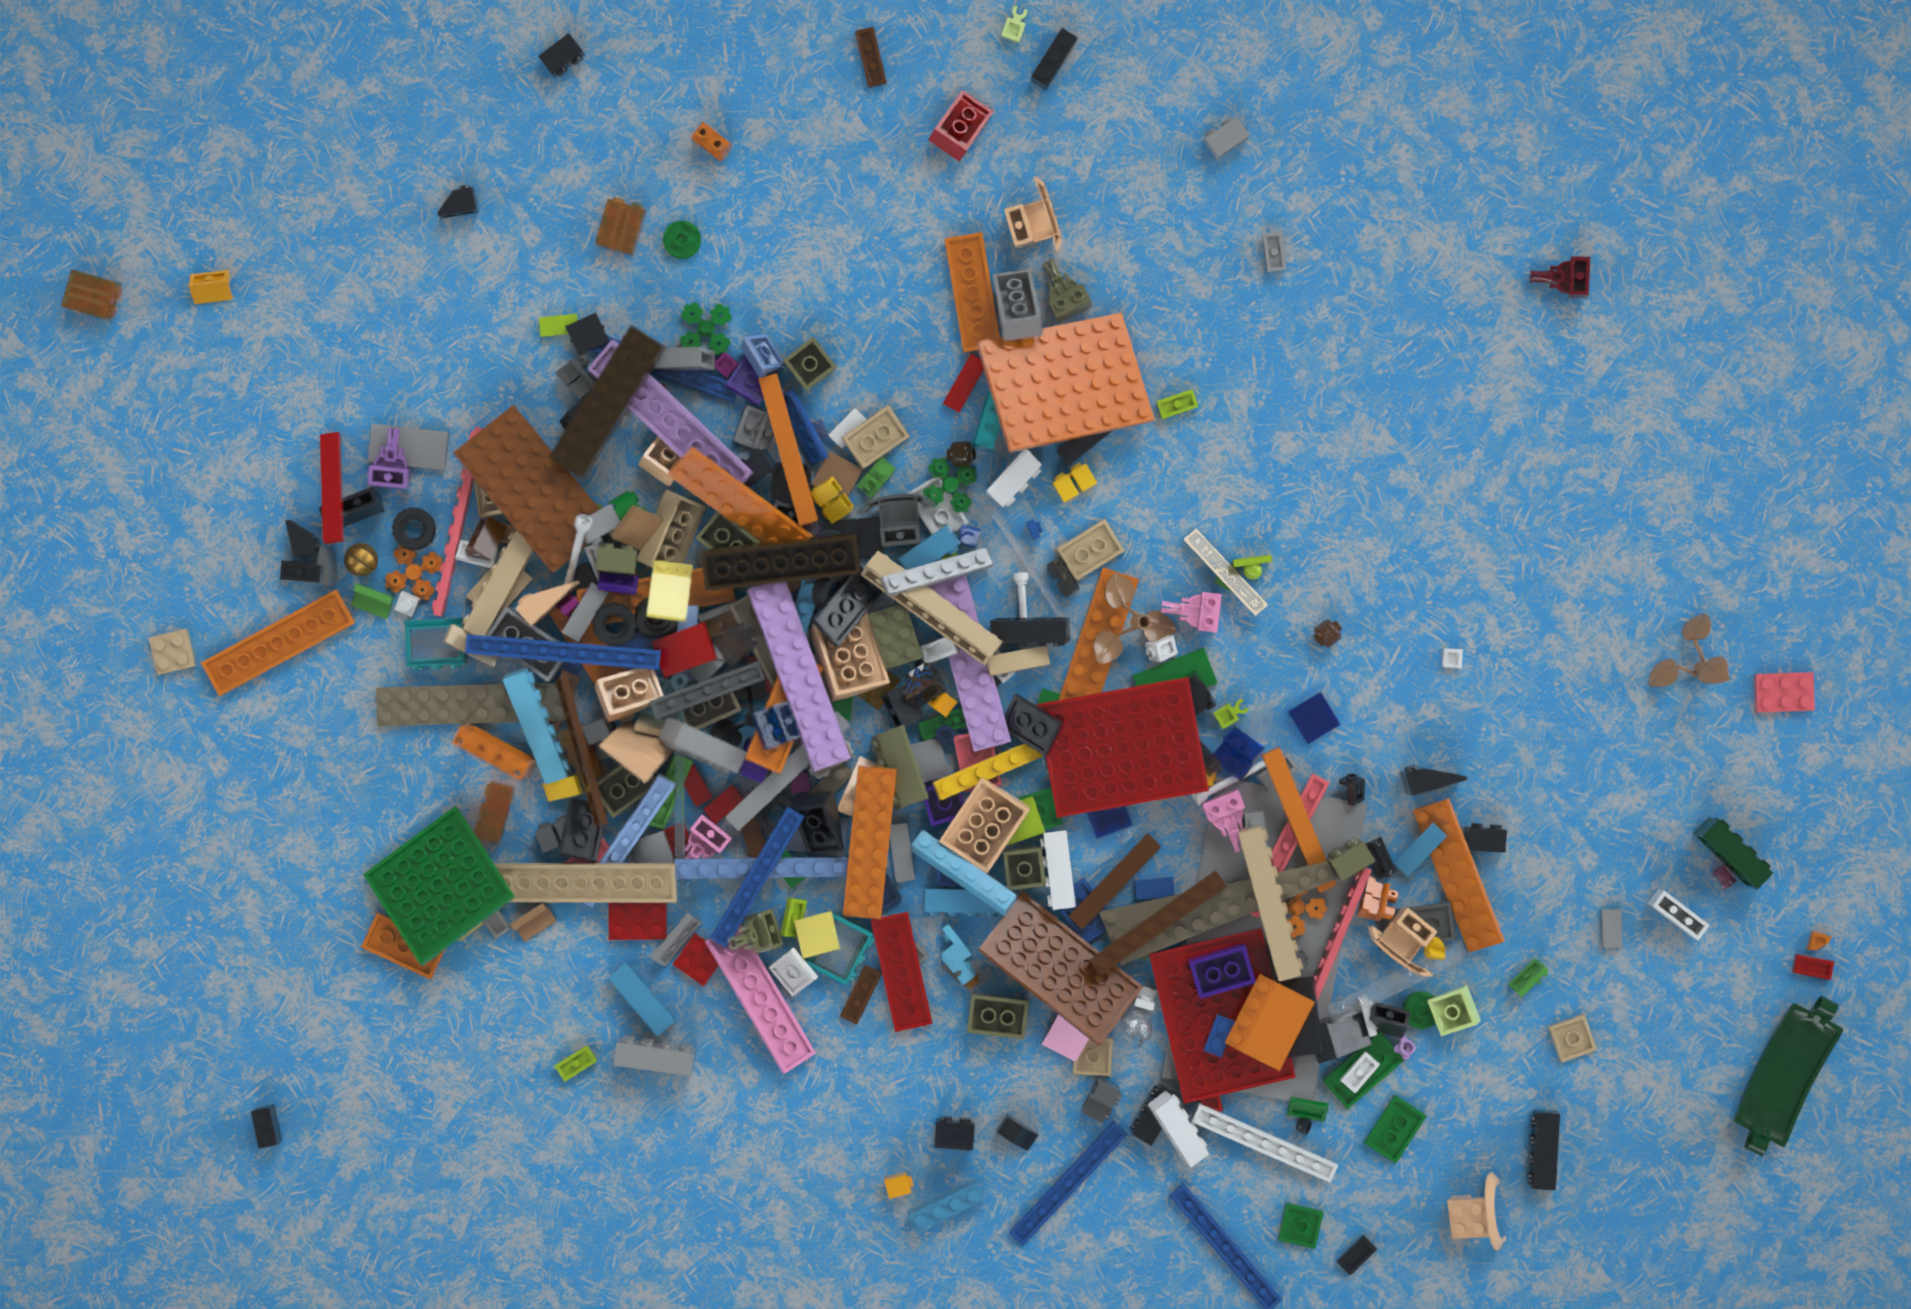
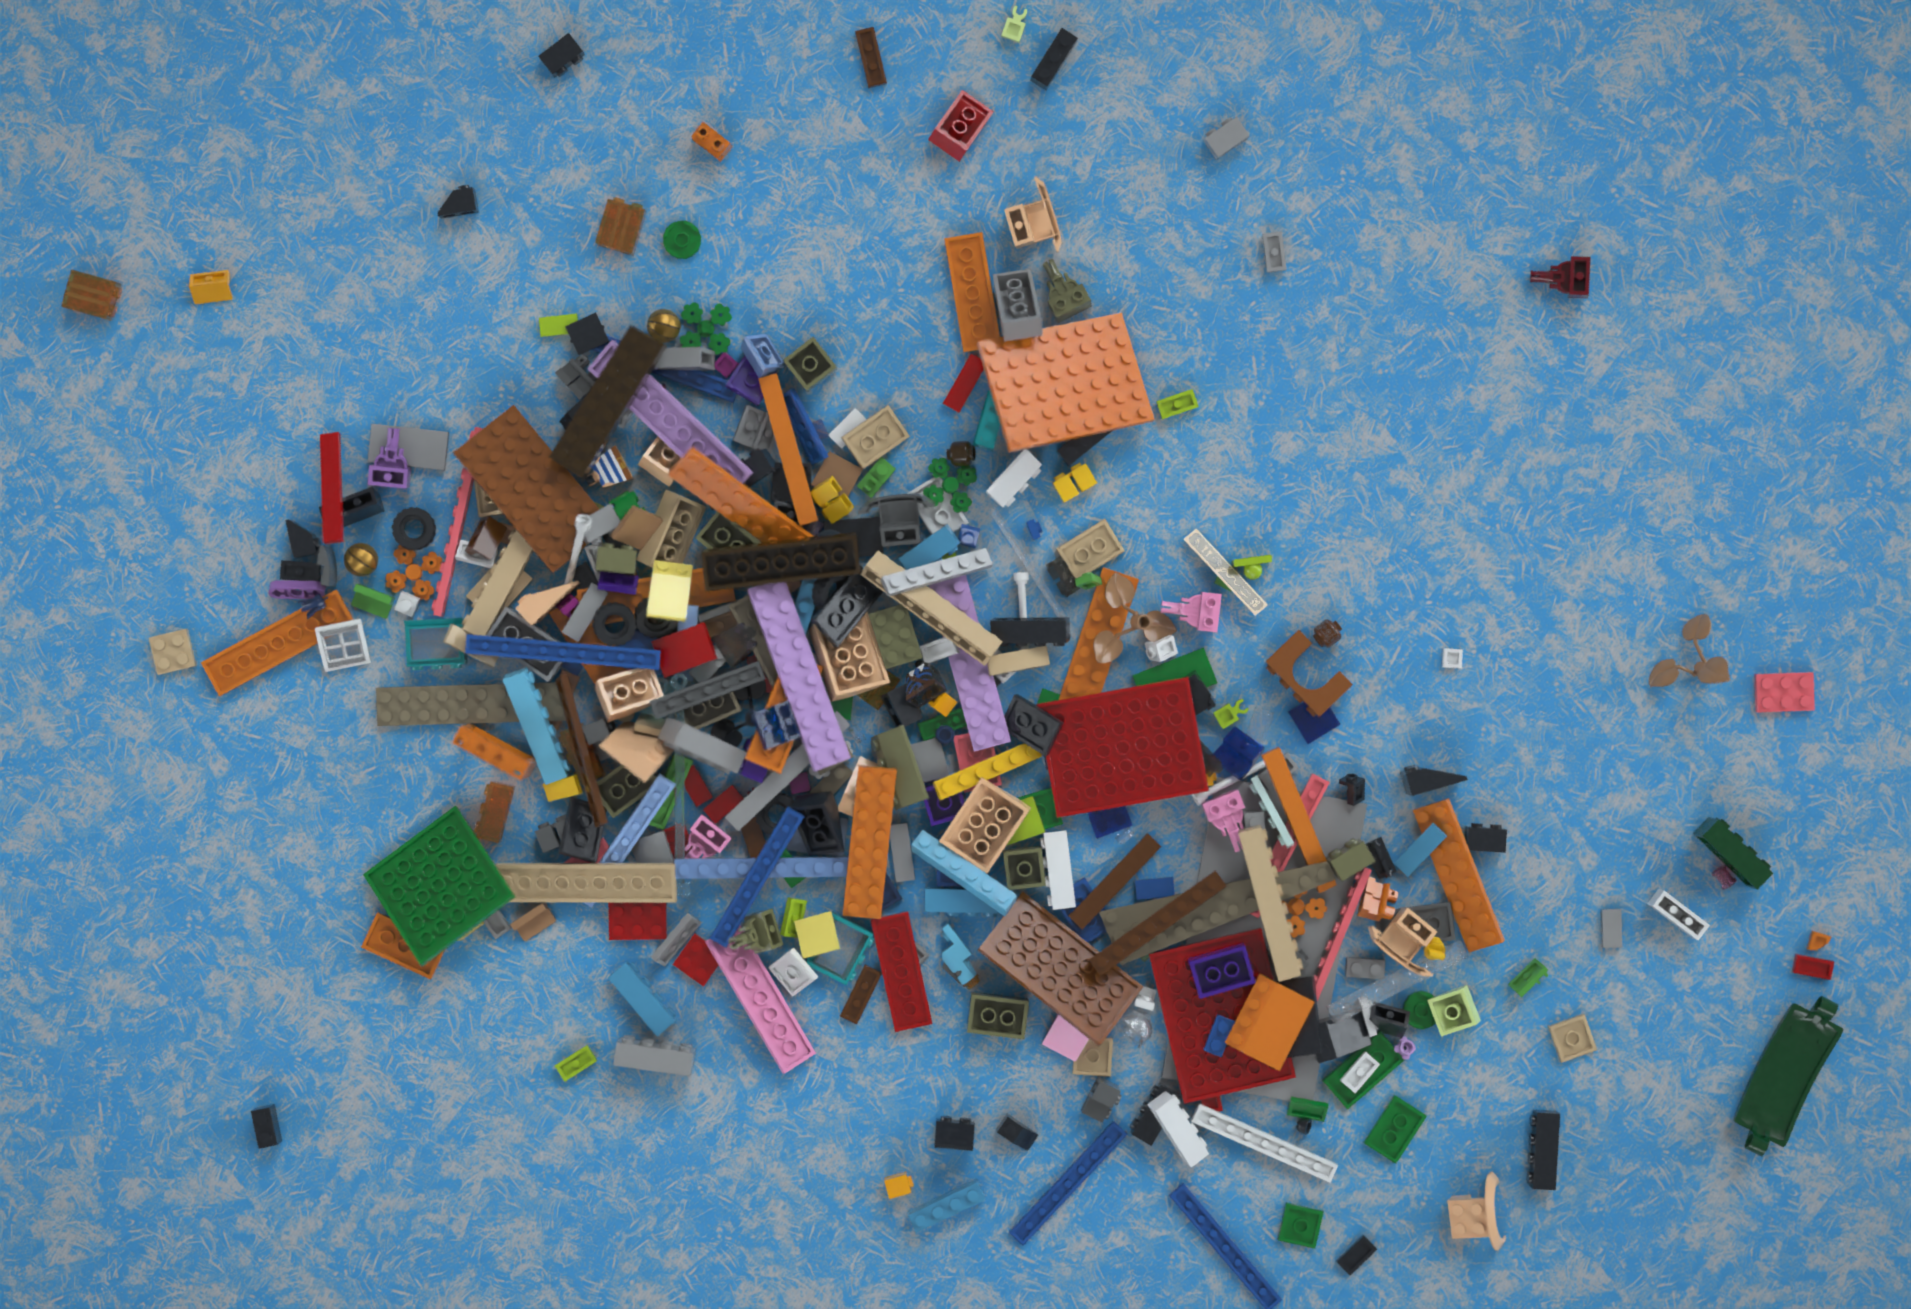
(285, 590): none -> medium lavender beam
(315, 604): none -> dark blue piece
(342, 645): none -> clear piece
(610, 470): none -> torso
(663, 325): none -> pearl gold piece
(1088, 580): none -> bright green plate
(1267, 805): none -> light aqua plate
(1318, 699): none -> dark orange arch
(1365, 968): none -> light grey plate

